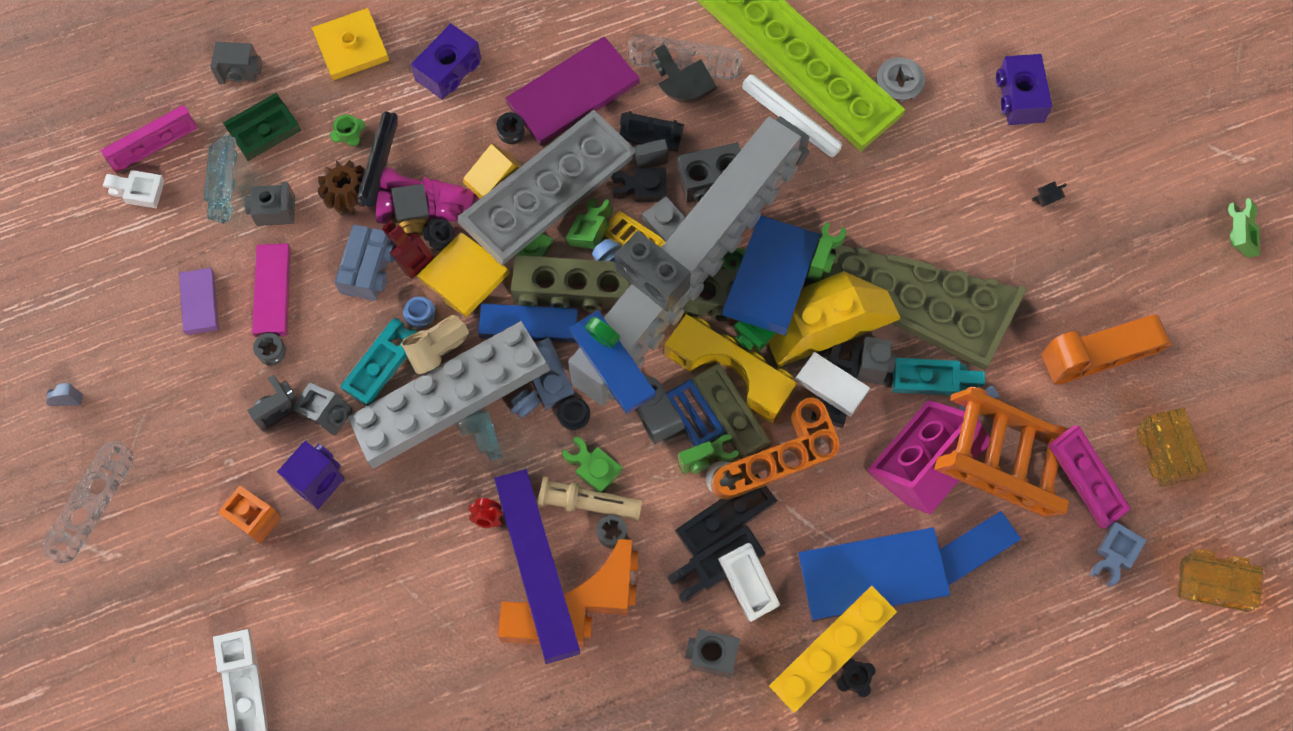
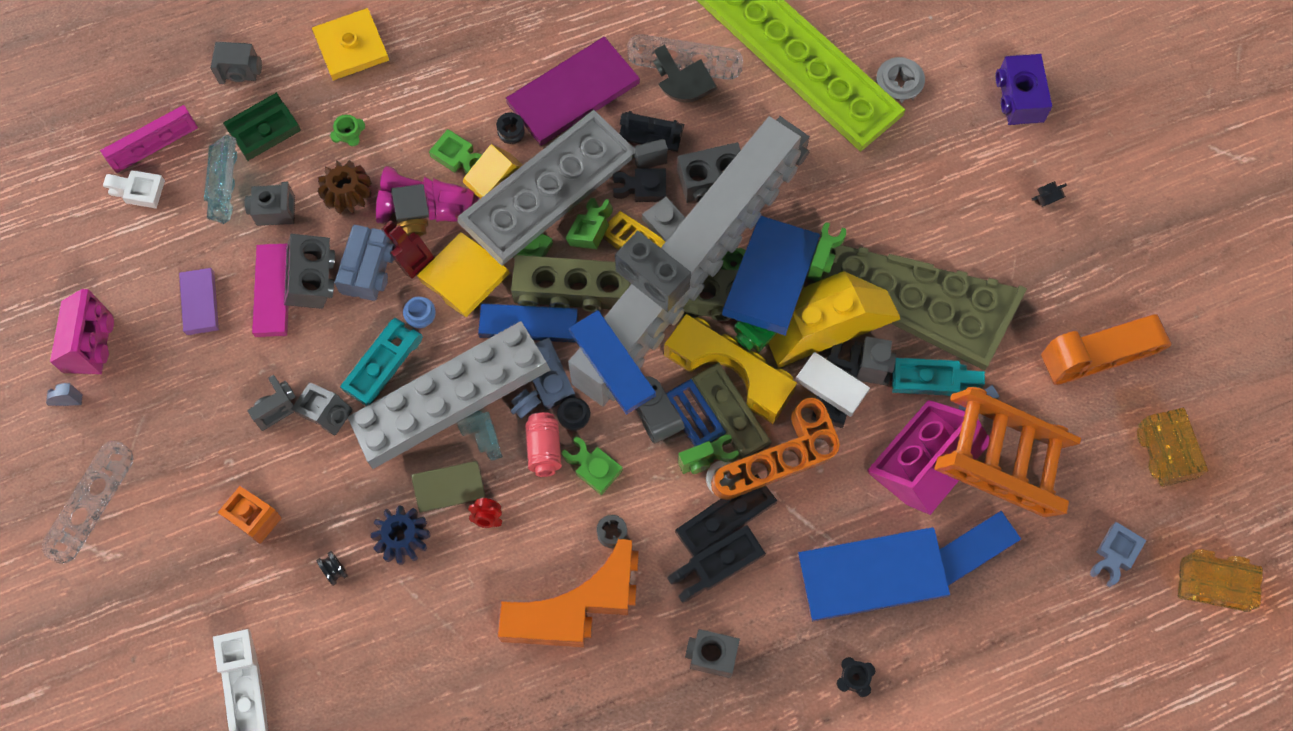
(82, 334): none -> dark pink slope
(264, 340): dark grey bush -> none
(301, 270): none -> dark grey brick
(312, 473): dark purple brick -> none
(332, 568): none -> black bush
(377, 159): black axle -> none
(388, 539): none -> dark blue gear
(427, 347): tan piece -> none
(442, 226): black plate -> none
(448, 486): none -> olive slope
(450, 46): dark purple brick -> none
(454, 152): none -> bright green plate
(537, 567): dark purple tile -> none
(543, 444): none -> coral head
(574, 497): tan pin -> none
(602, 332): green tile -> none
(606, 250): light blue plate -> none
(749, 582): white tile -> none
(783, 108): white axle -> none
(833, 649): yellow arch -> none
(1089, 476): dark pink tile -> none
(1245, 231): bright green plate -> none

